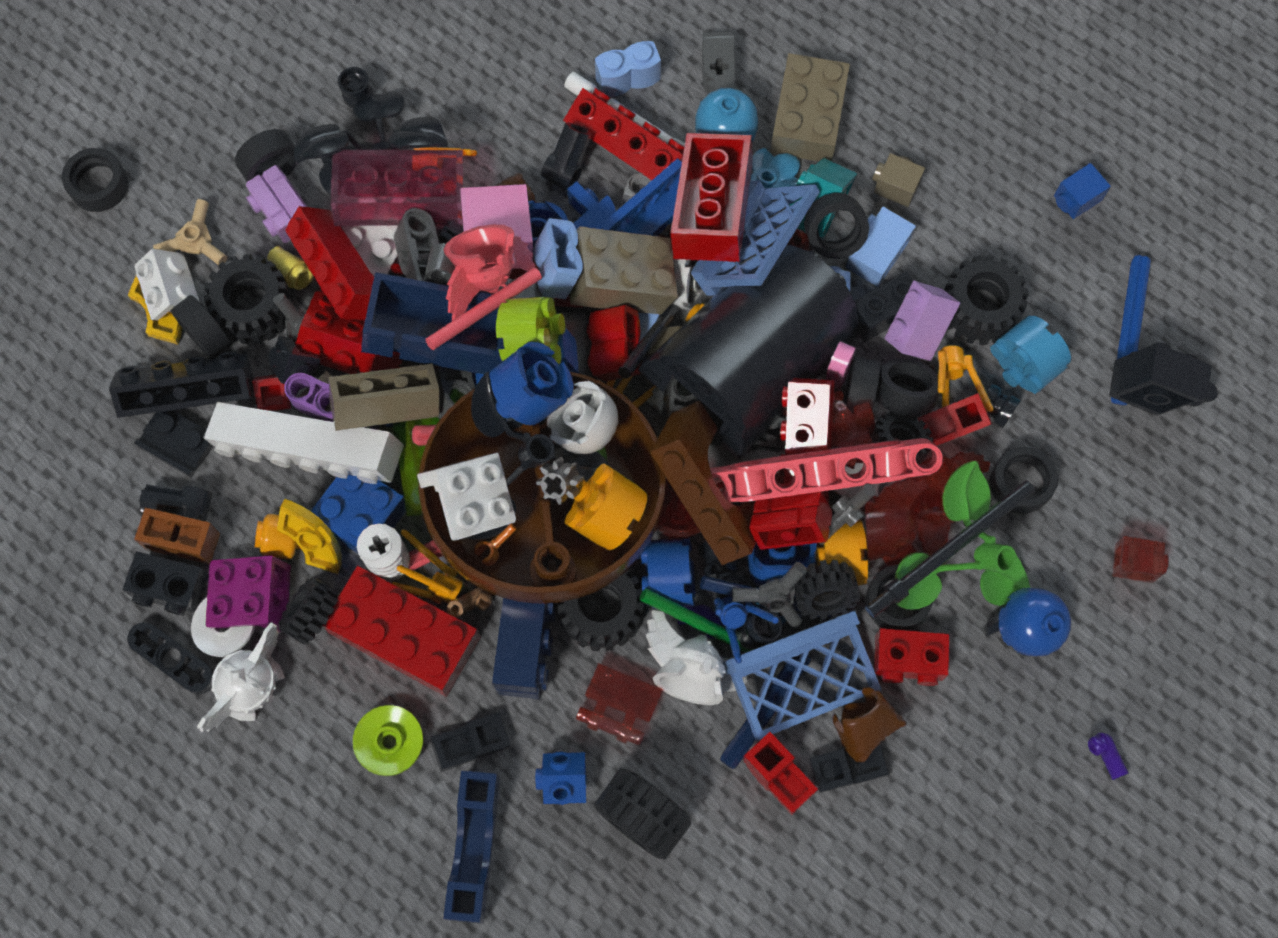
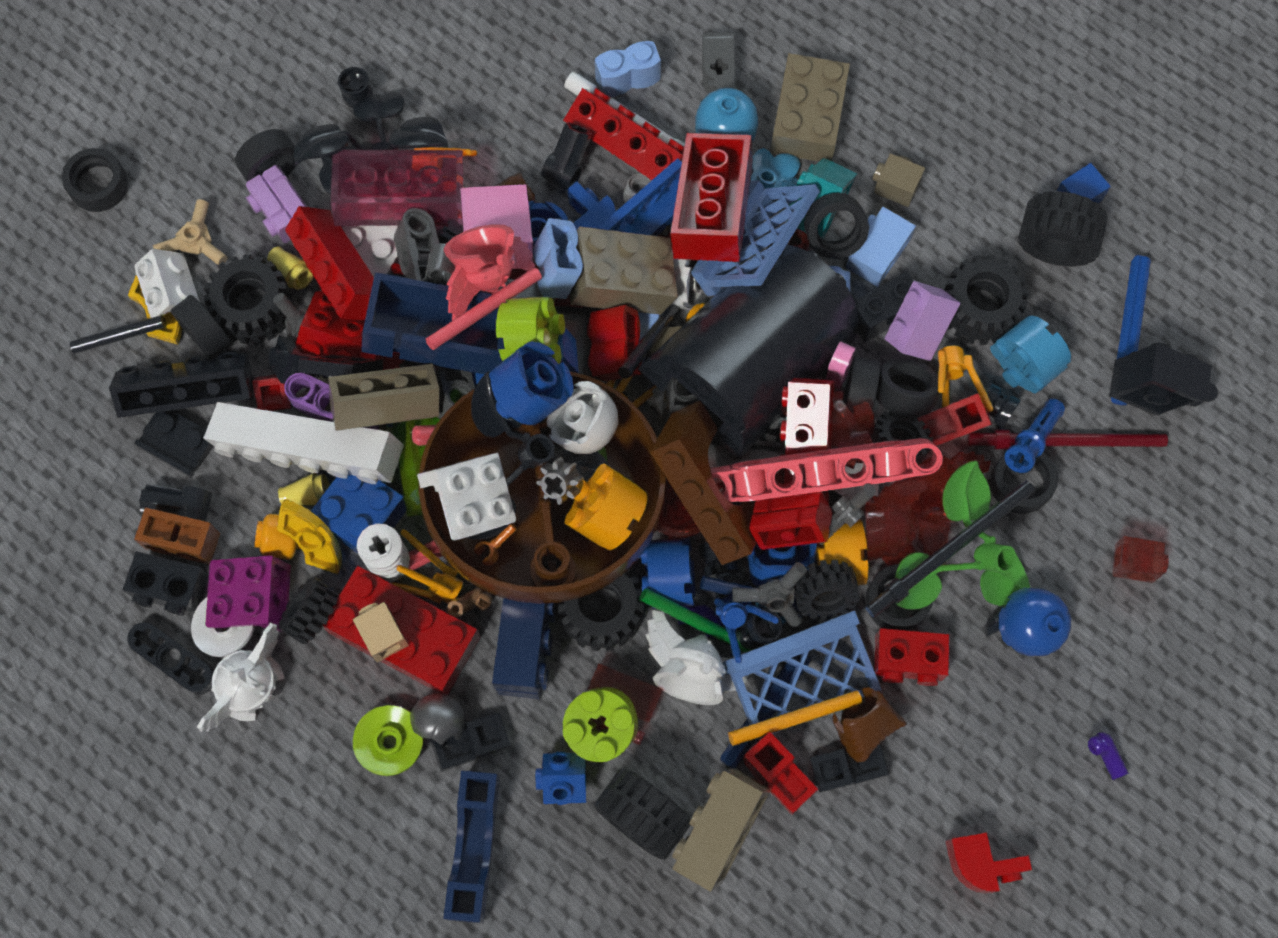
(118, 334): none -> black bar
(306, 490): none -> light yellow cone
(337, 365): none -> black plate
(379, 631): none -> tan brick
(438, 718): none -> flat silver hair
(581, 730): none -> lime brick
(720, 828): none -> dark tan brick
(794, 718): none -> light orange bar
(974, 864): none -> red brick
(1004, 439): none -> dark red bar
(1032, 441): none -> blue pin
(1063, 229): none -> black tyre

